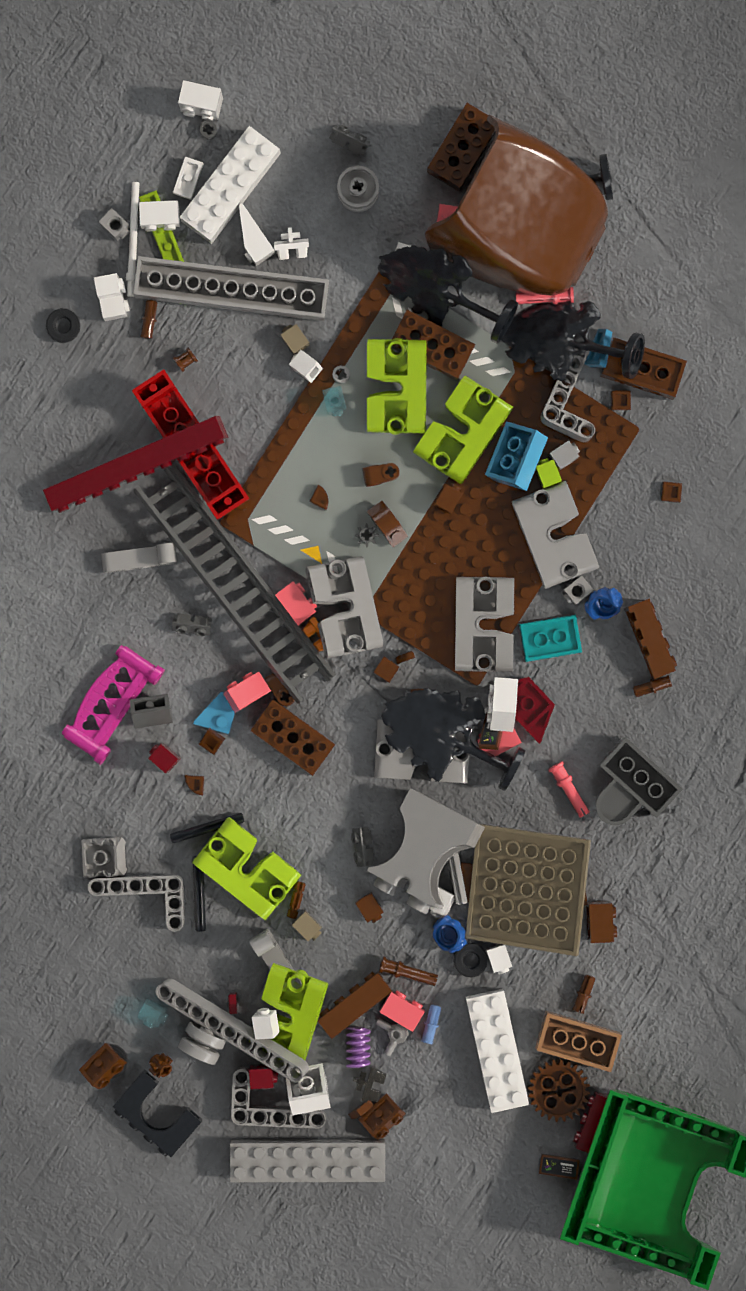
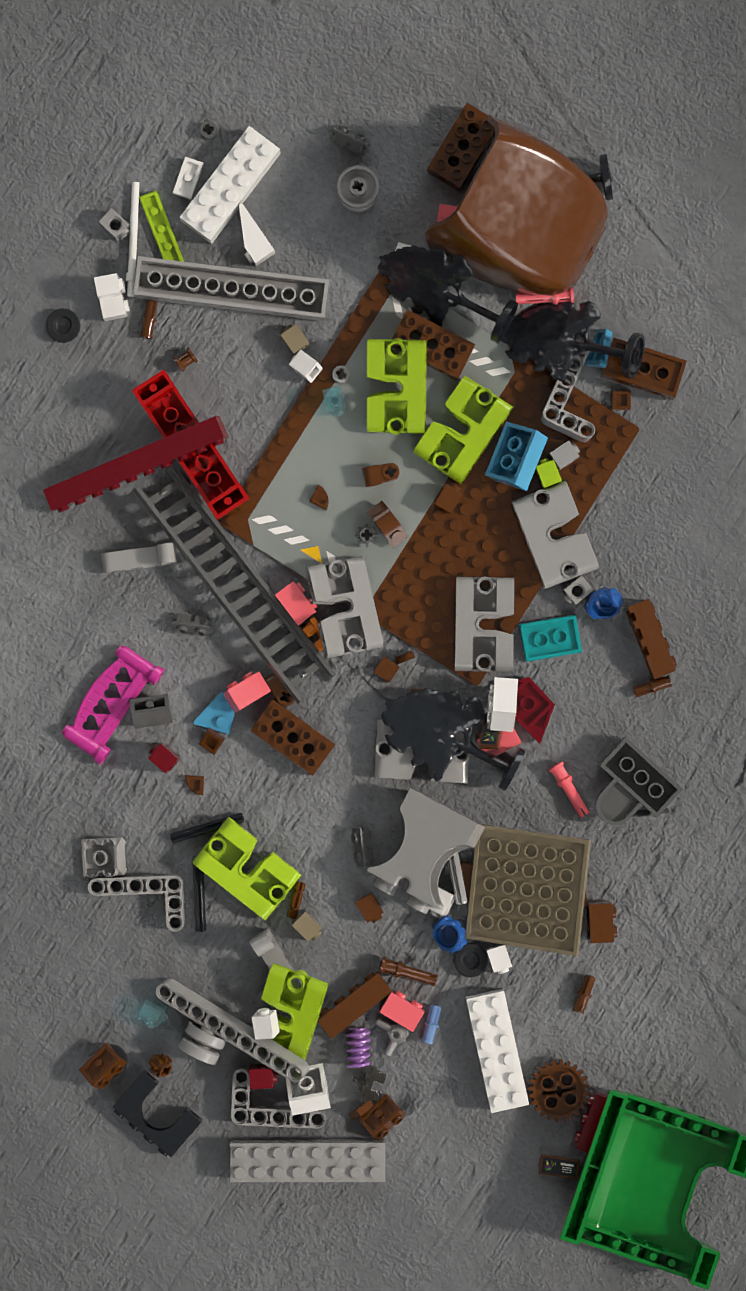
(159, 215): white brick -> none
(200, 100): white brick -> none
(232, 999): dark red tile -> none
(298, 244): white hips -> none
(578, 1041): medium nougat brick -> none
(671, 492): reddish brown tile -> none

